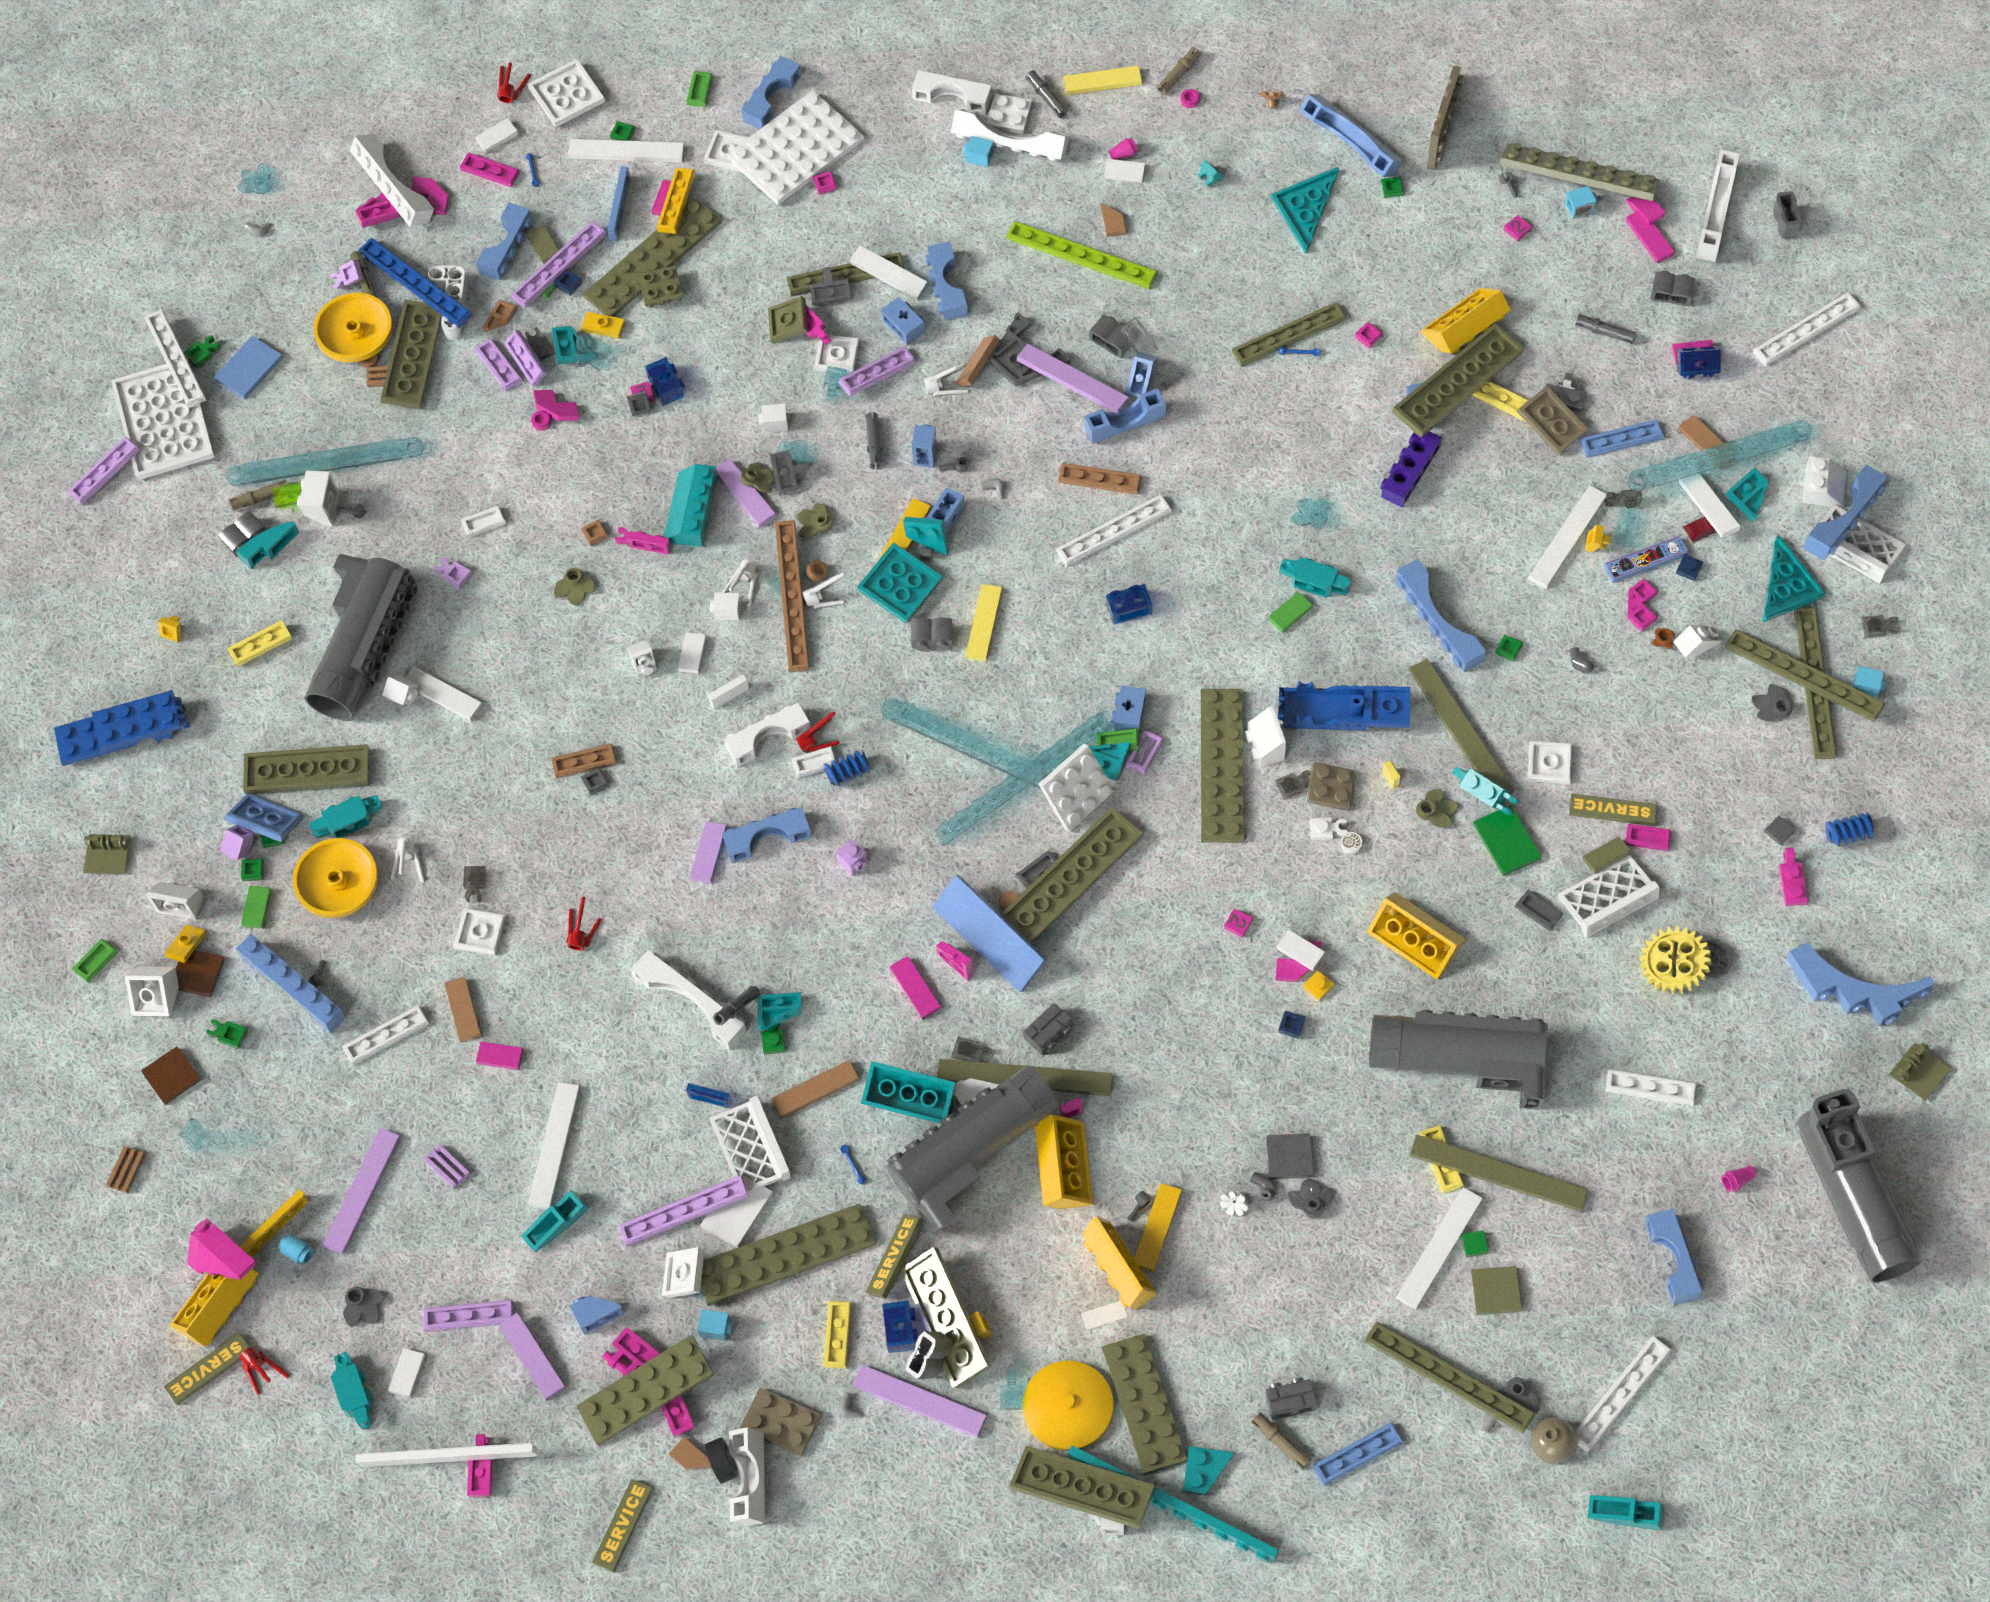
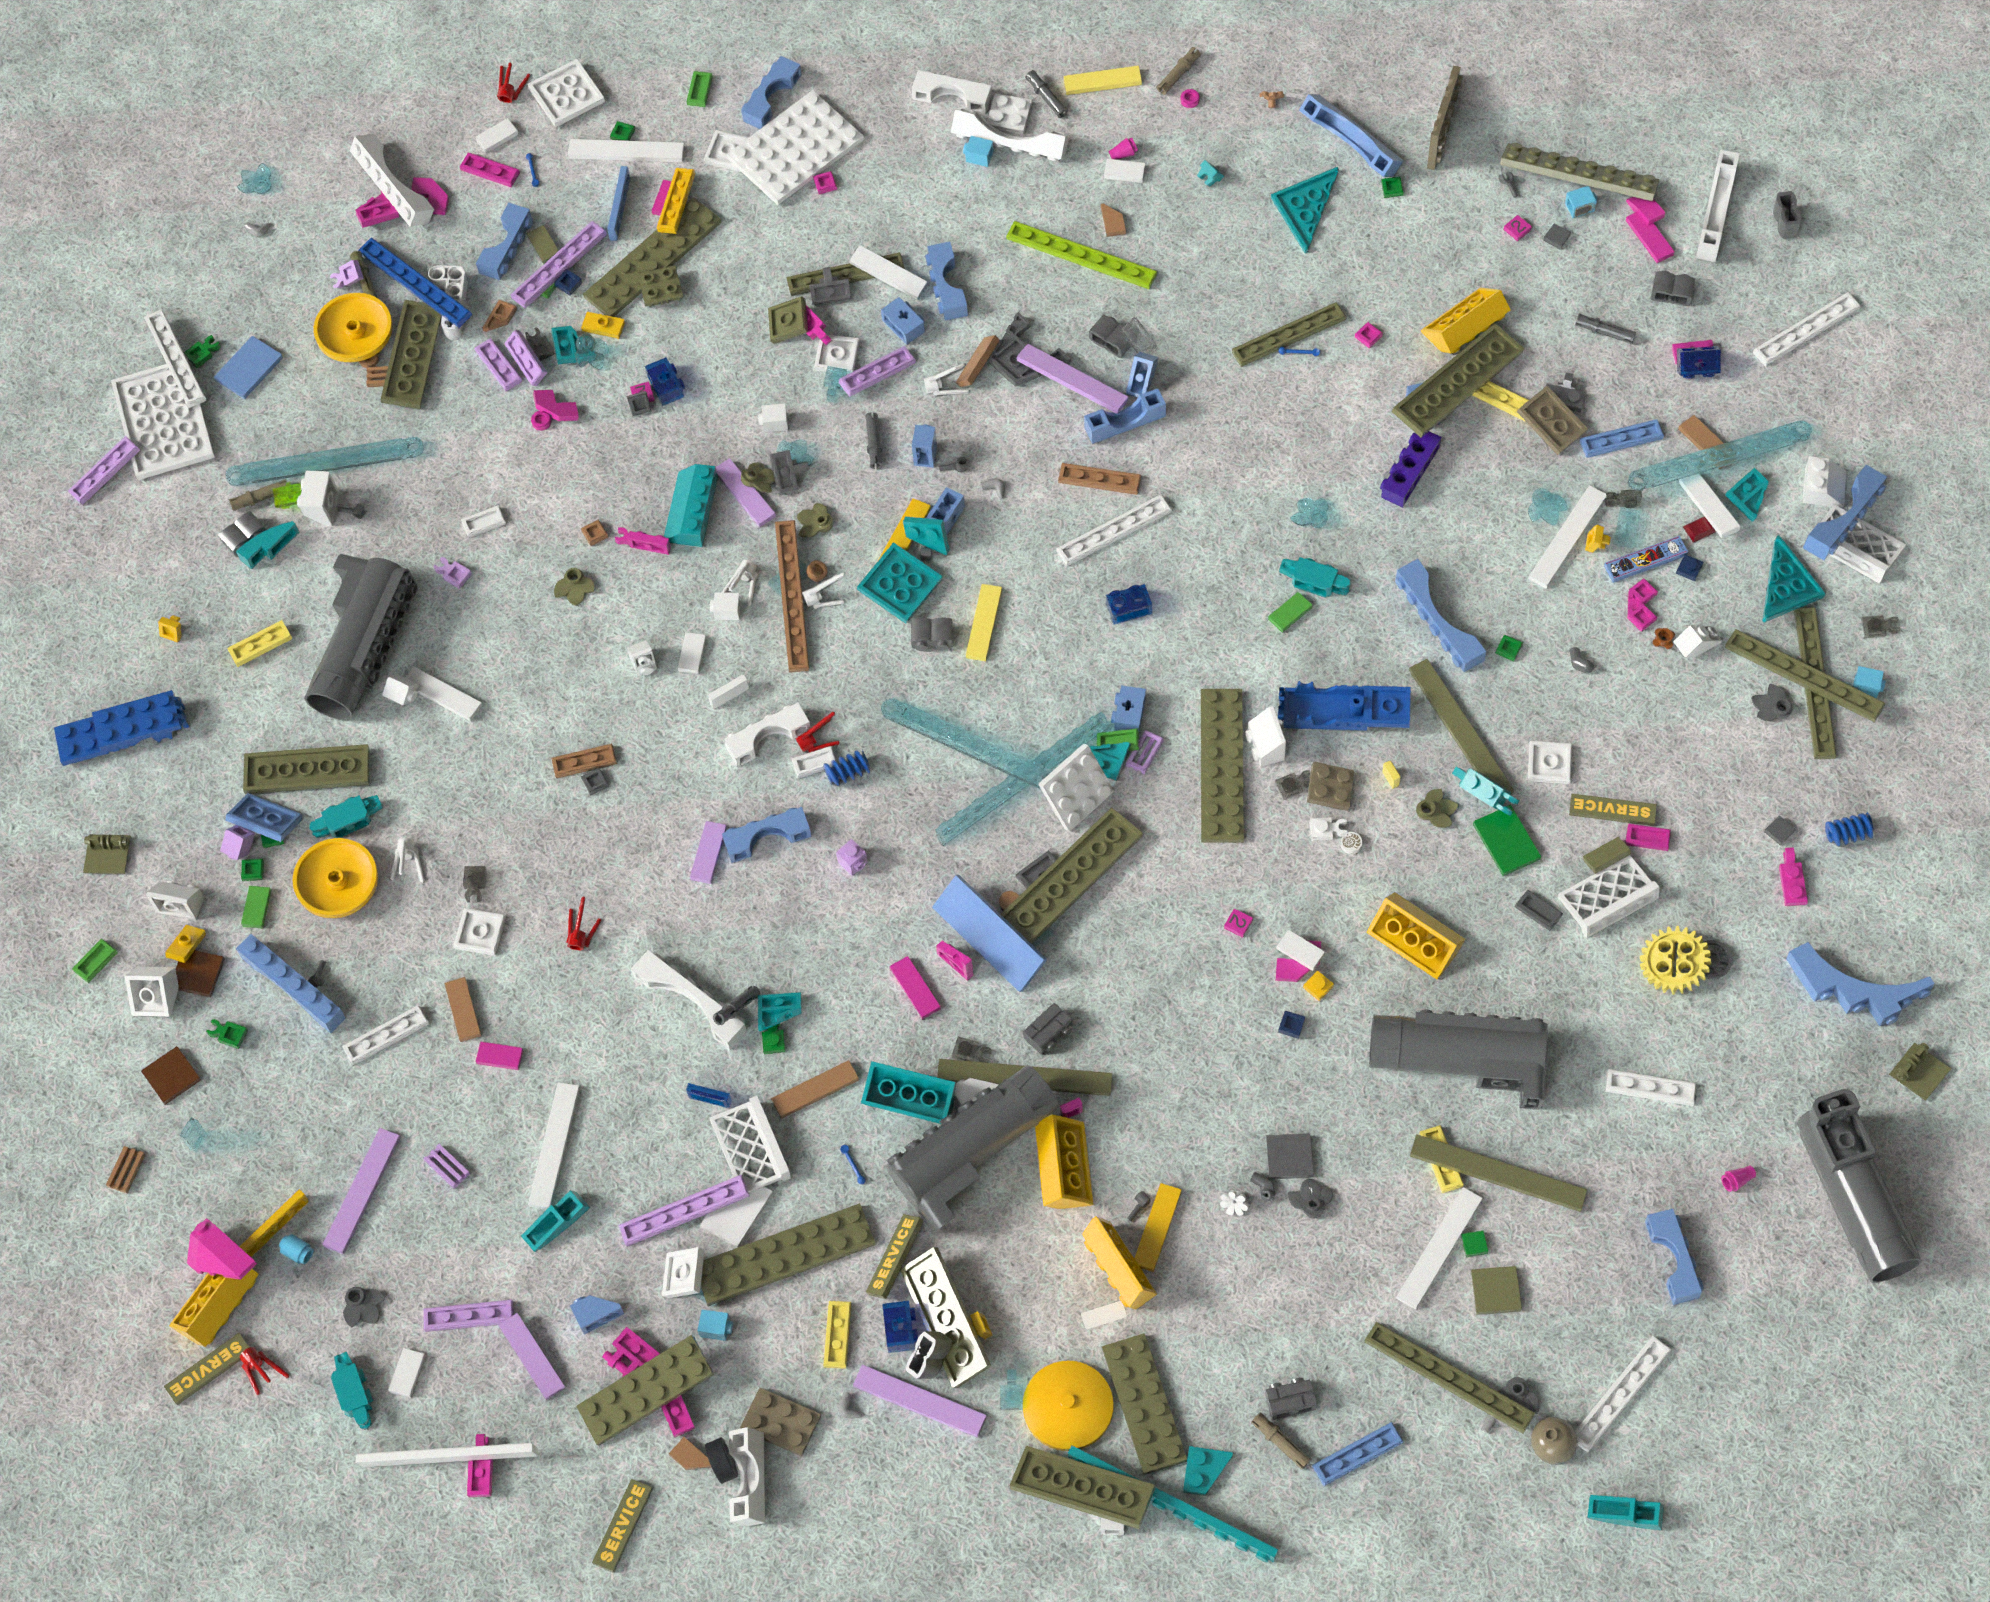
(1546, 509): none -> clear light blue plate
(1557, 236): none -> dark grey tile

